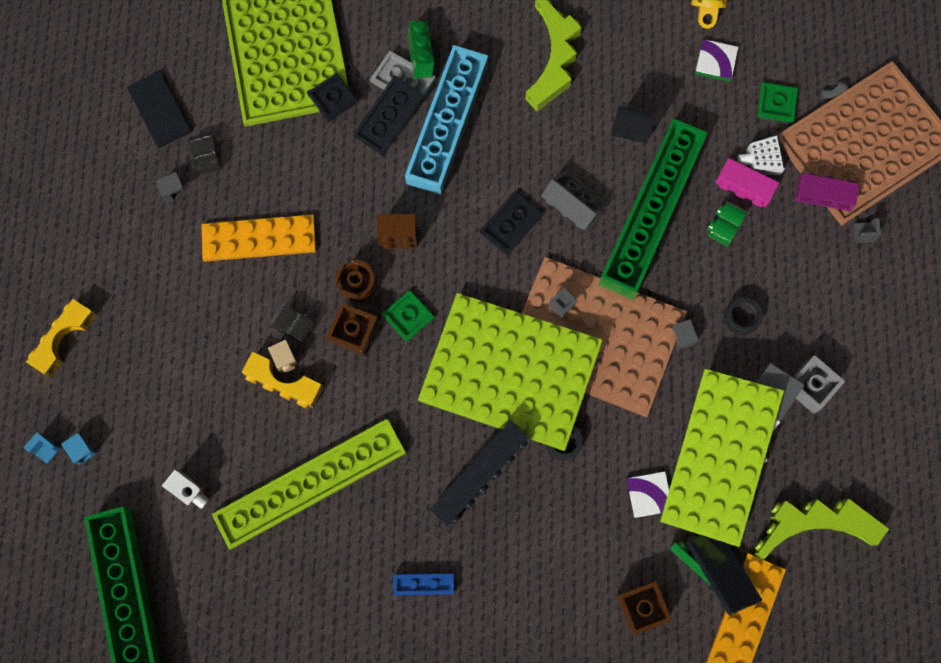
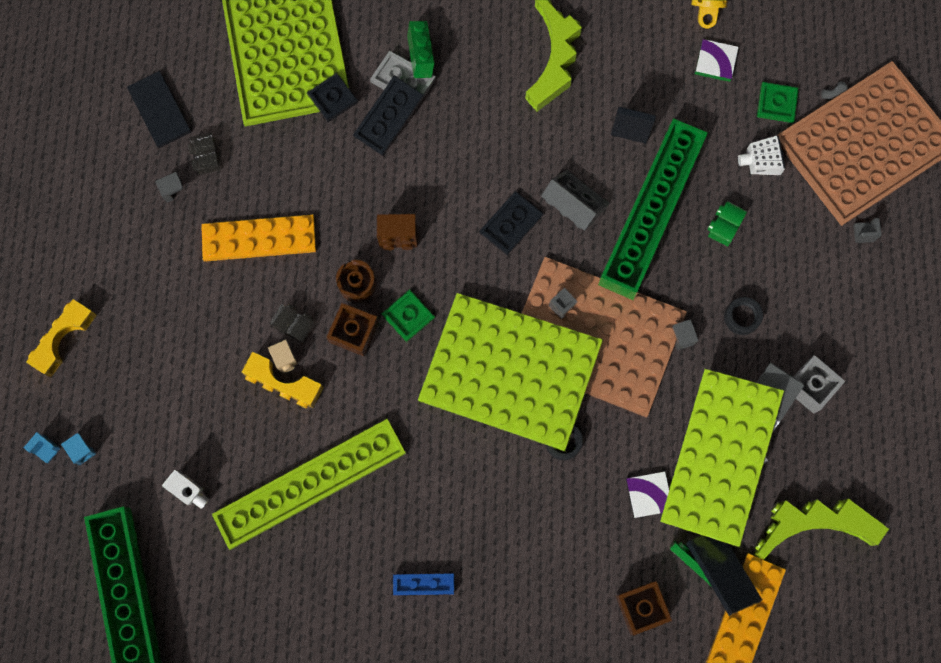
(446, 120): medium azure brick -> none
(479, 473): black brick -> none
(746, 183): dark pink brick -> none
(826, 192): magenta brick -> none

